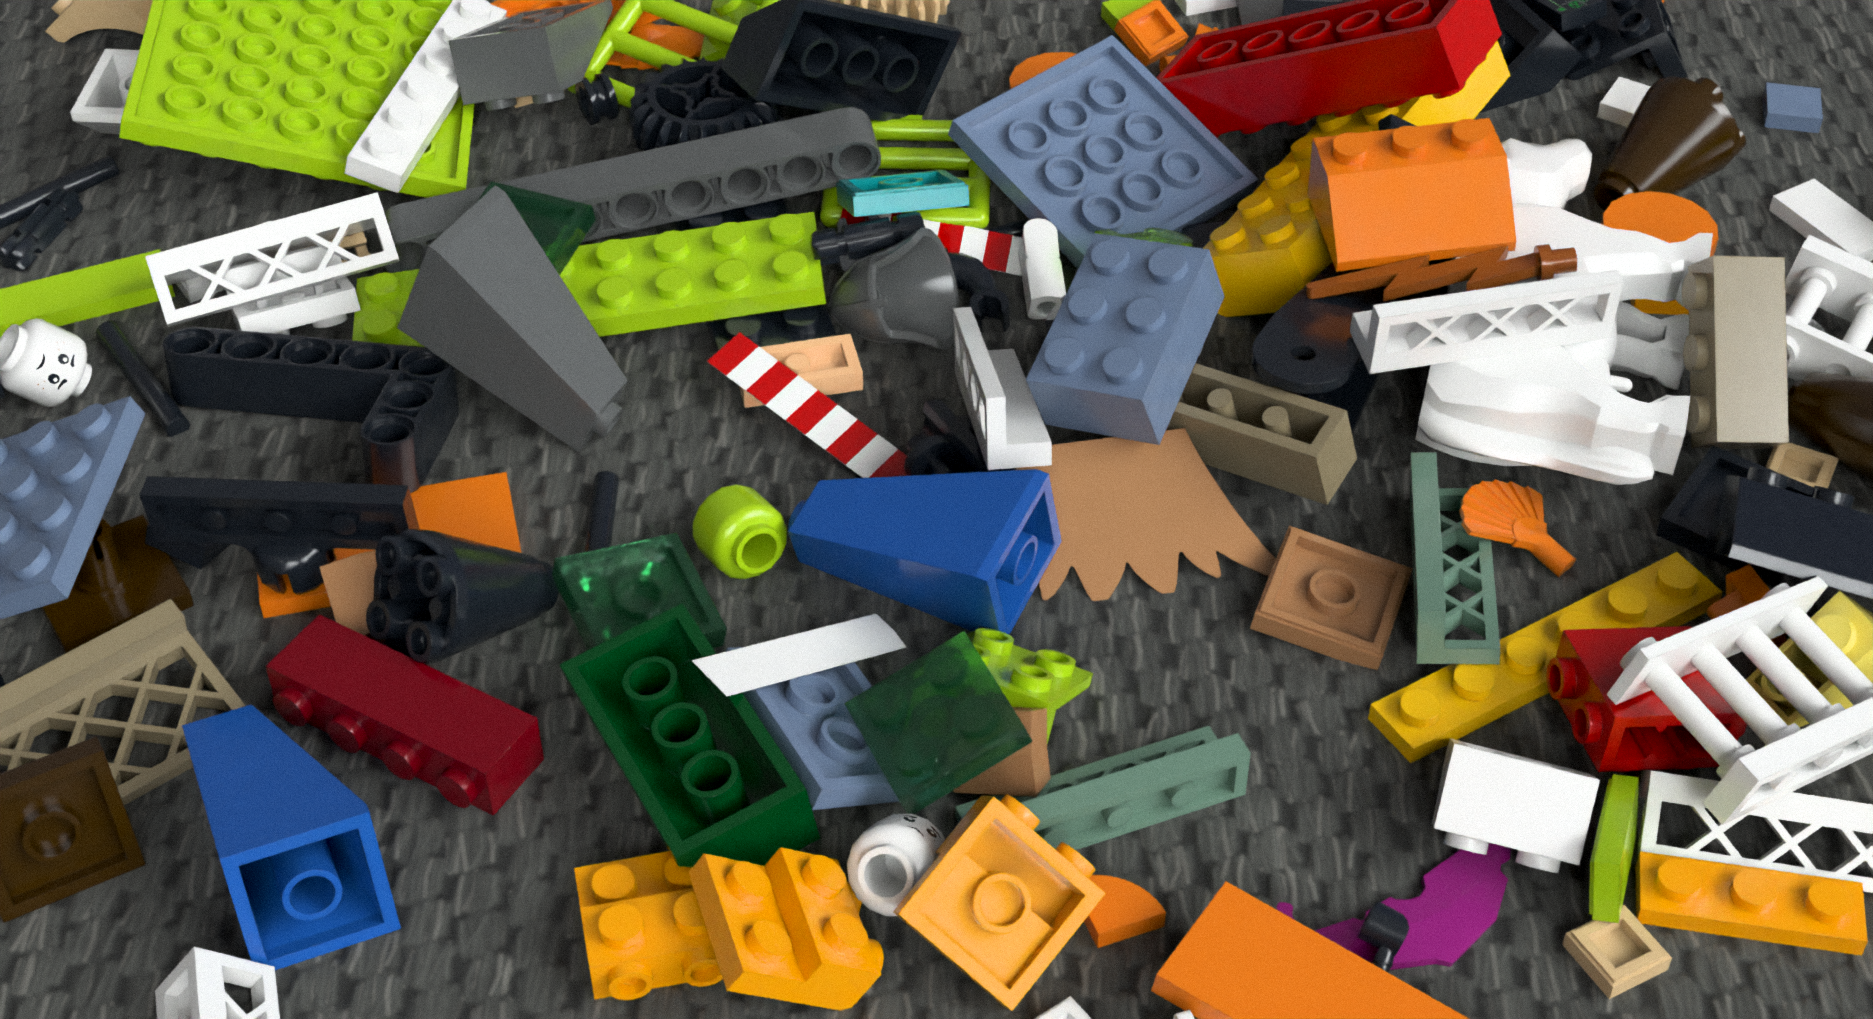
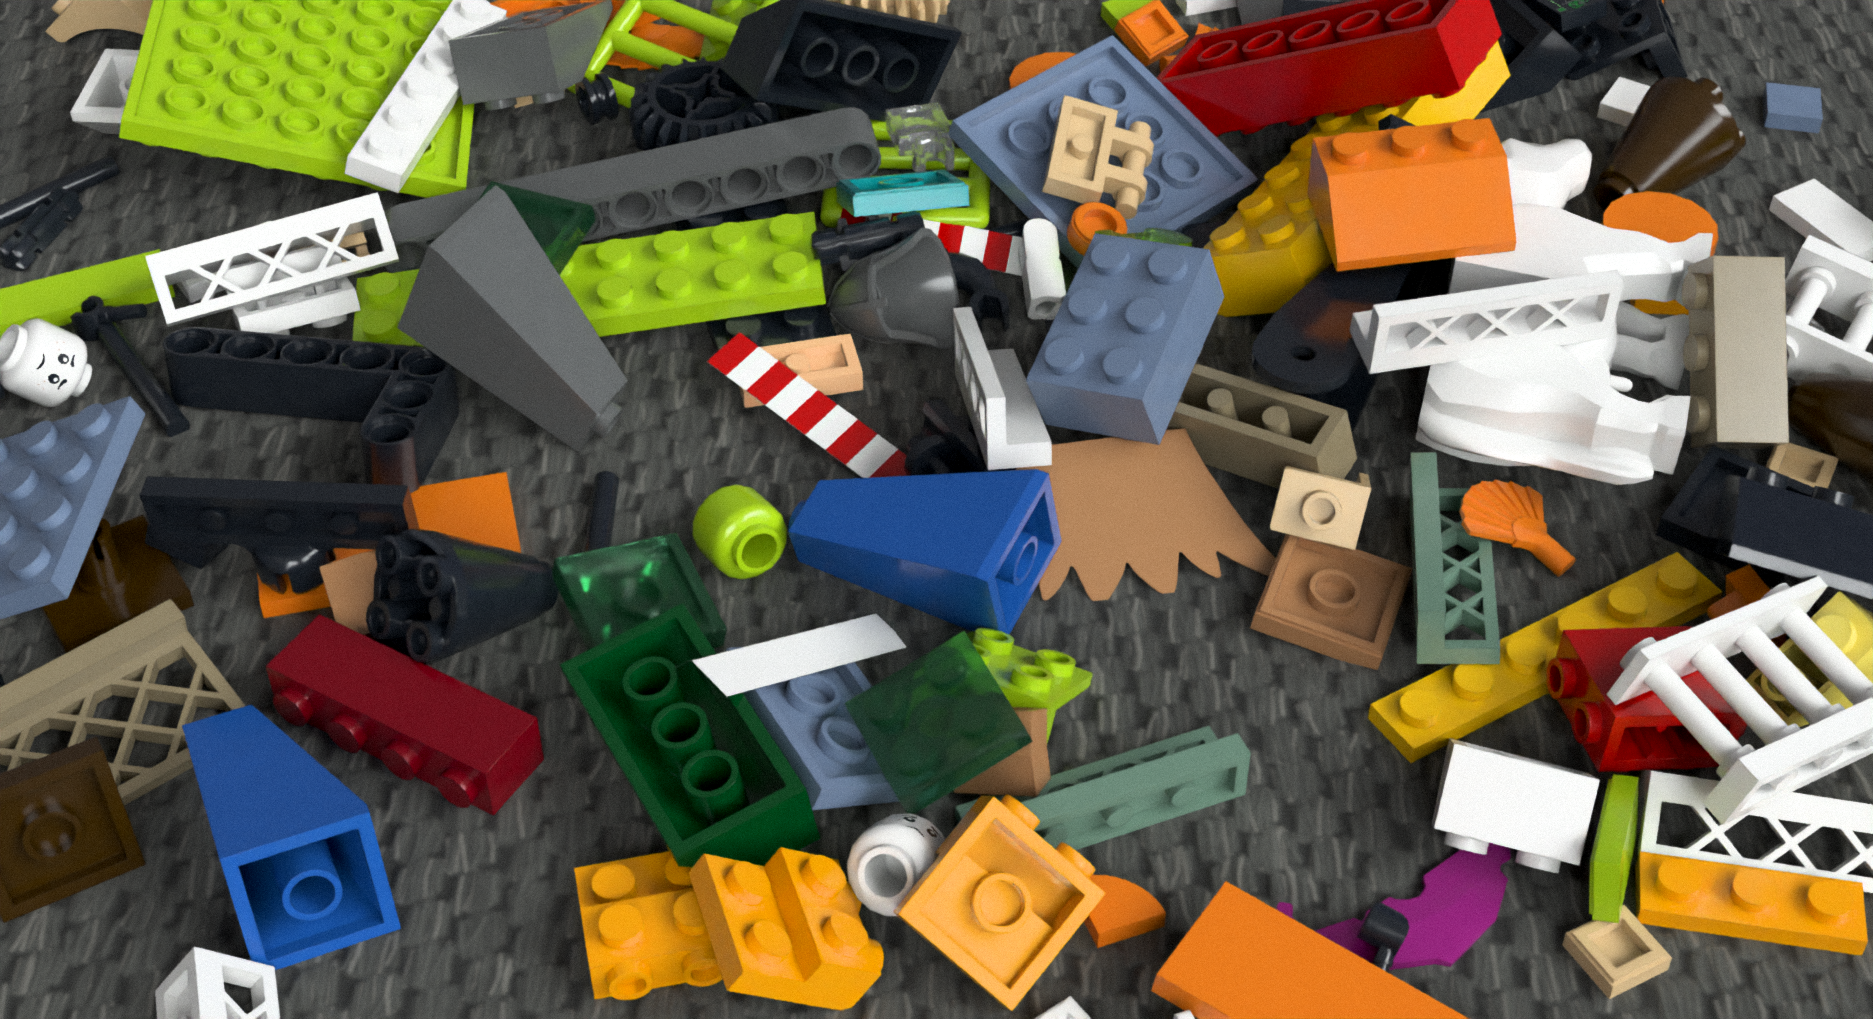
(96, 313): none -> black hand
(922, 134): none -> clear plate
(1081, 152): none -> tan plate
(1091, 218): none -> orange tile
(1321, 507): none -> tan bracket
(1481, 269): dark orange piece -> none

